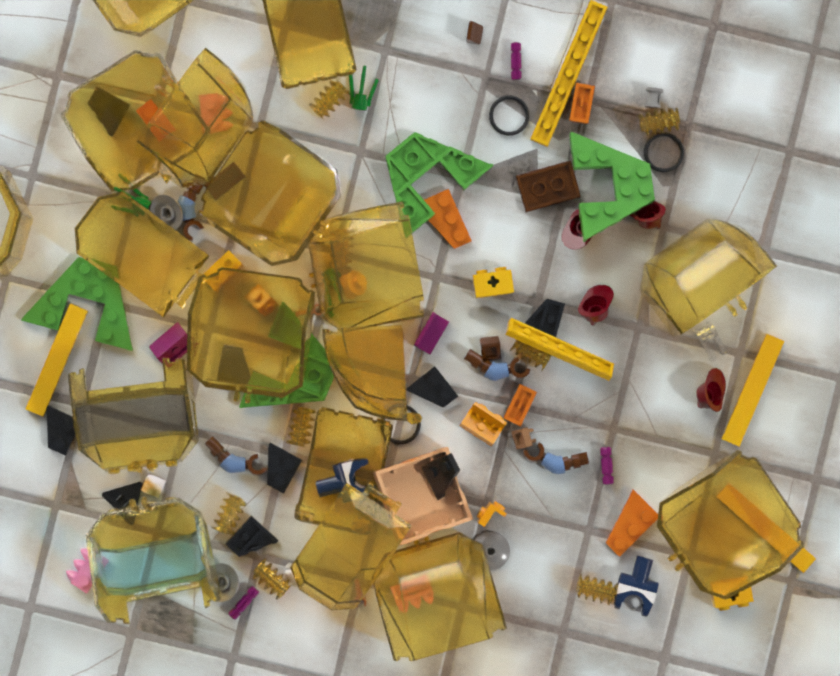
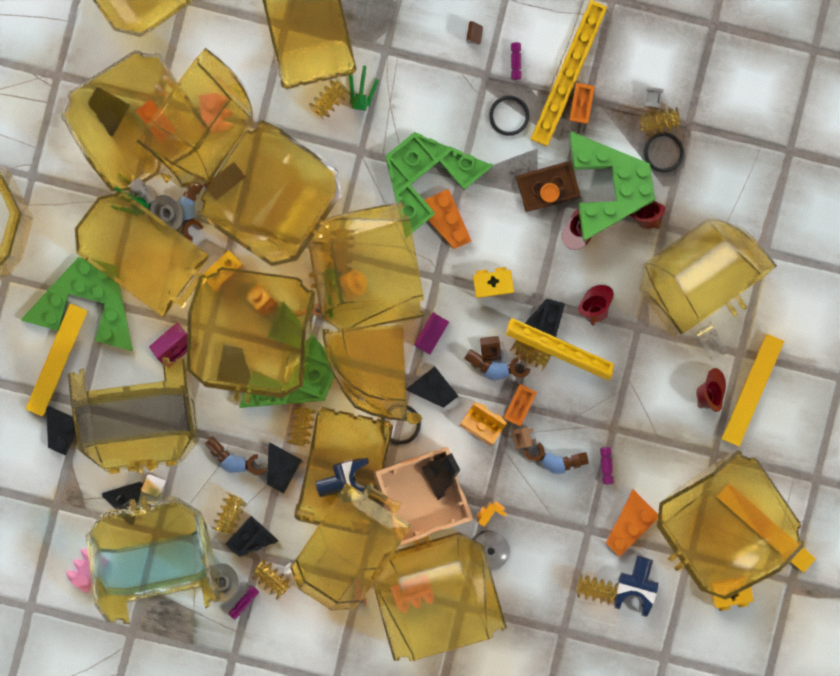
(143, 190): none -> light grey piece
(549, 192): none -> orange piece

